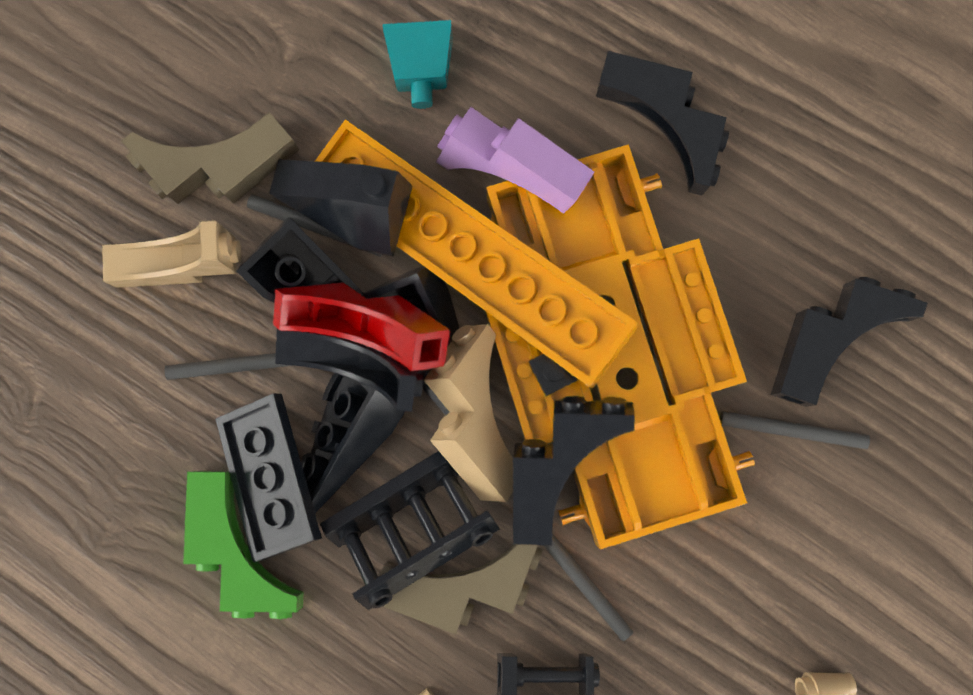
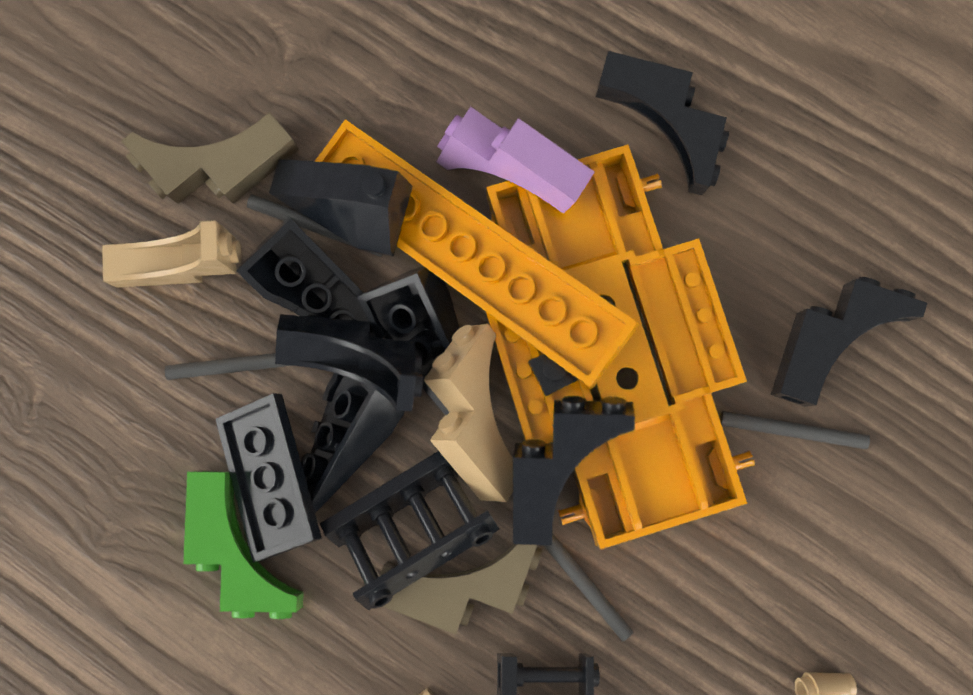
(380, 323): red arch -> none
(420, 58): teal torso -> none

